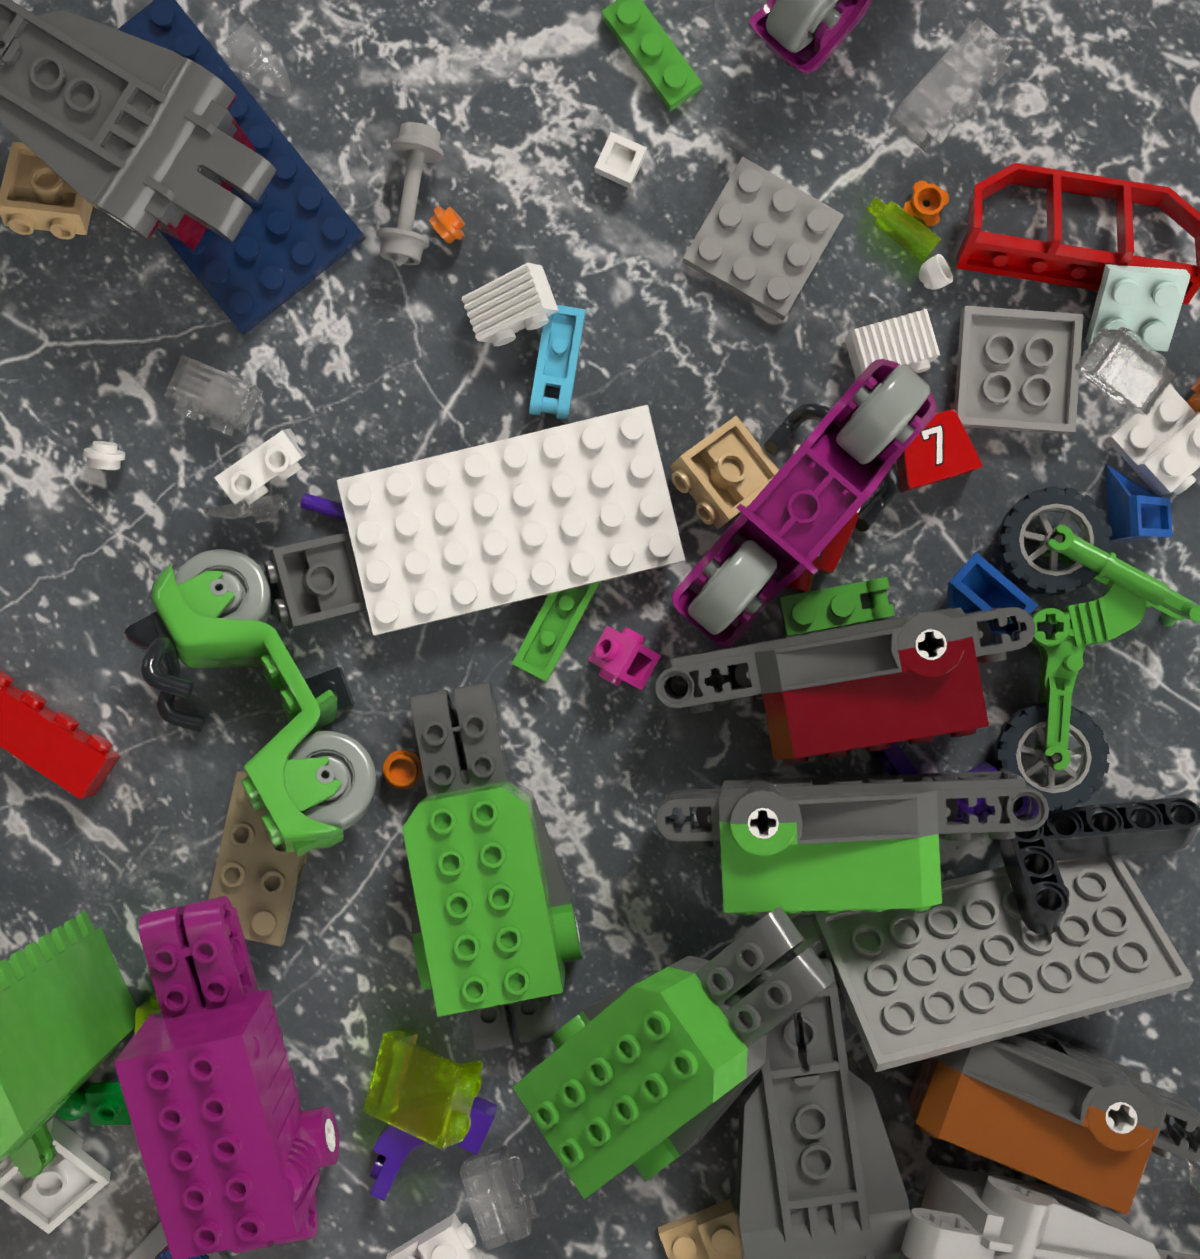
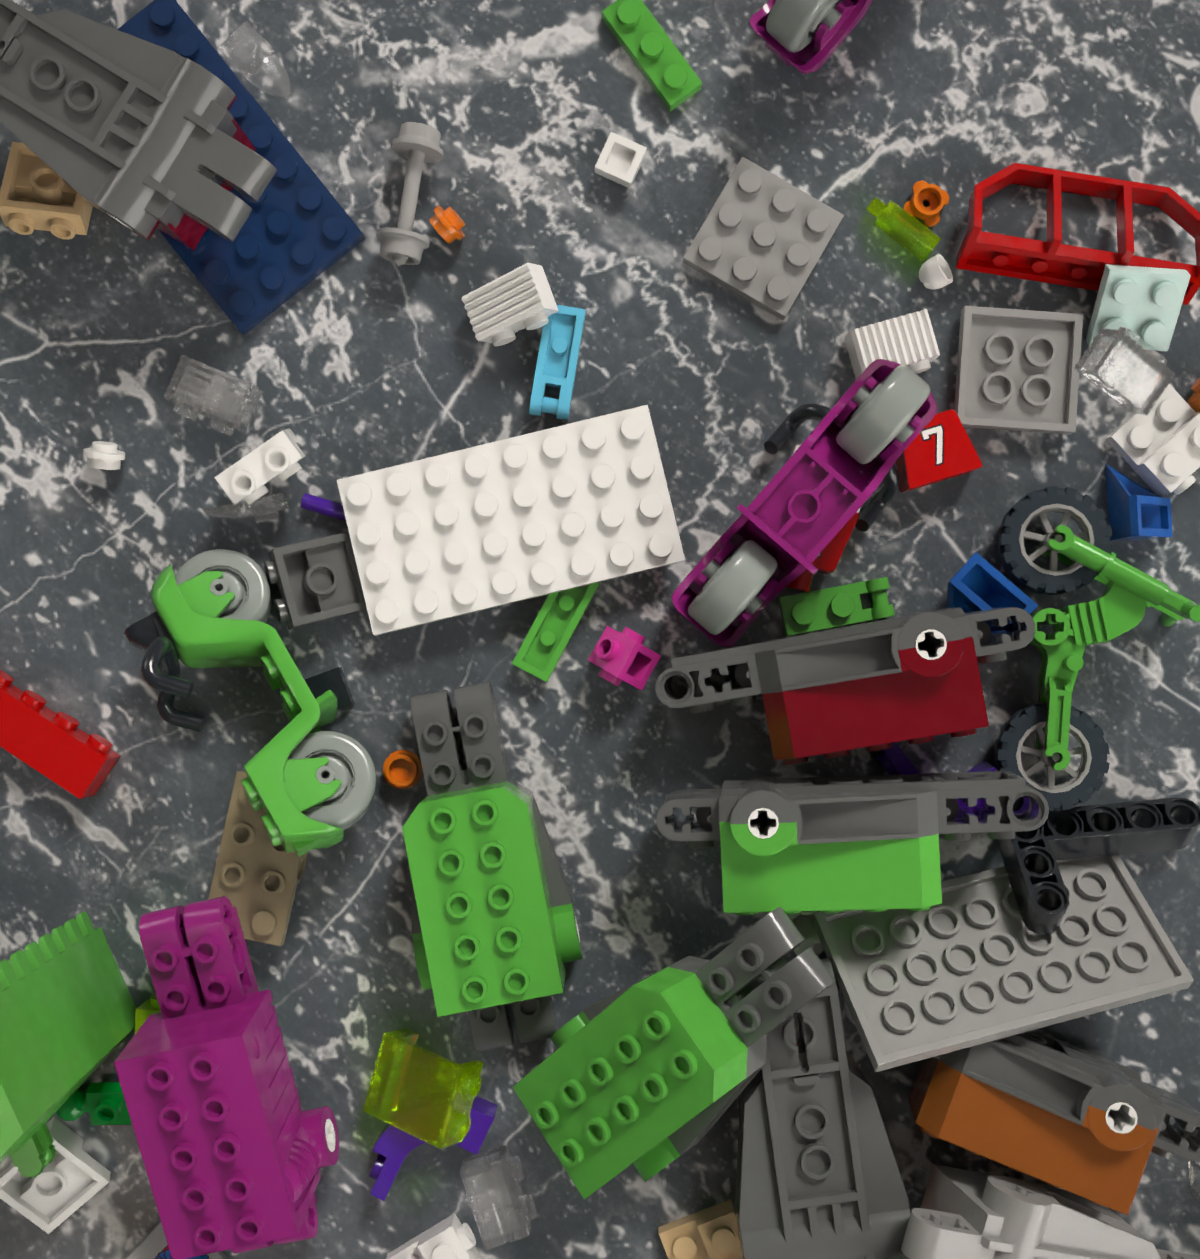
(723, 472): tan plate -> none
(953, 86): clear brick -> none

